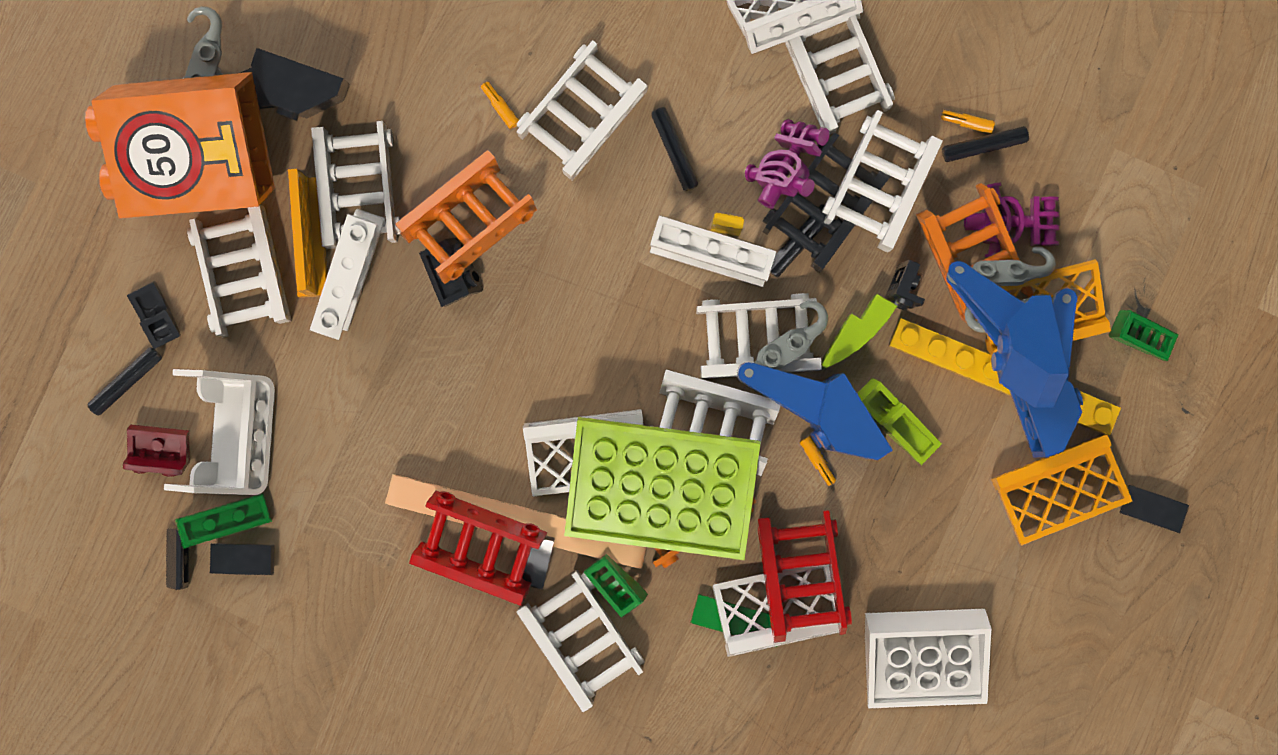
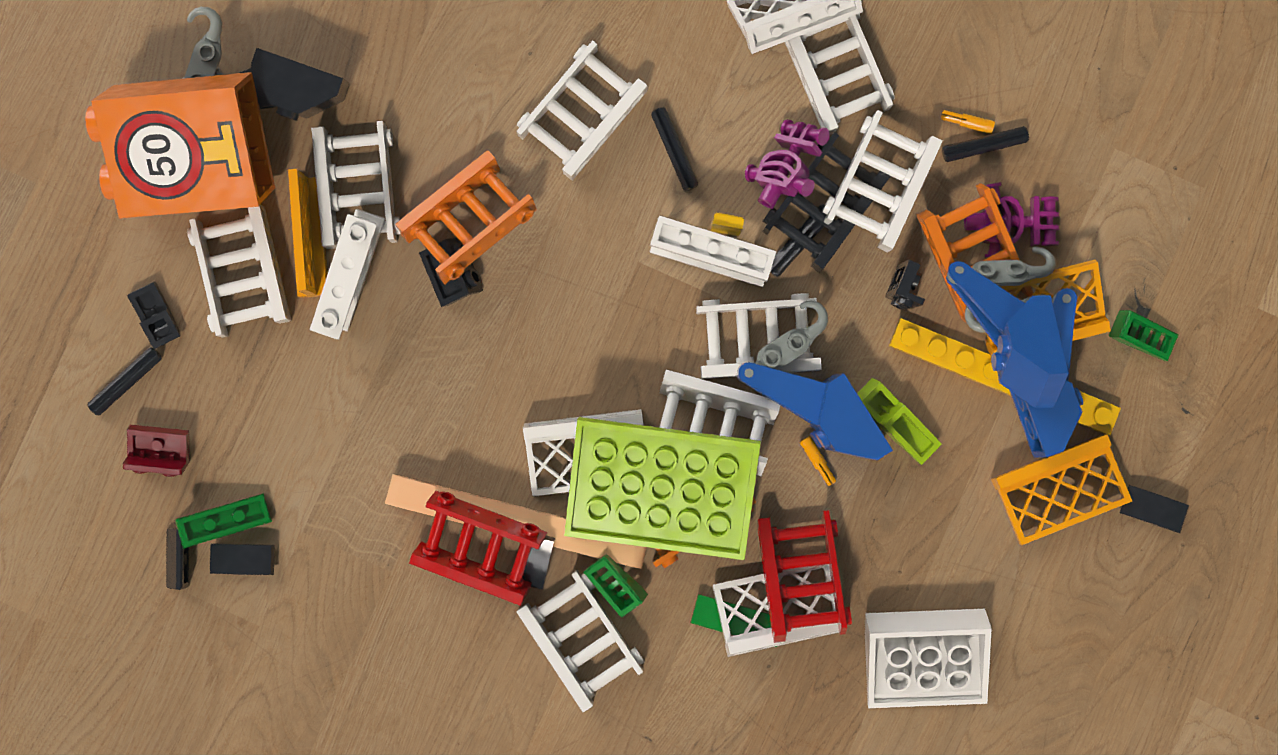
(239, 433): white windscreen -> none
(500, 106): light orange piece -> none
(858, 331): lime slope -> none

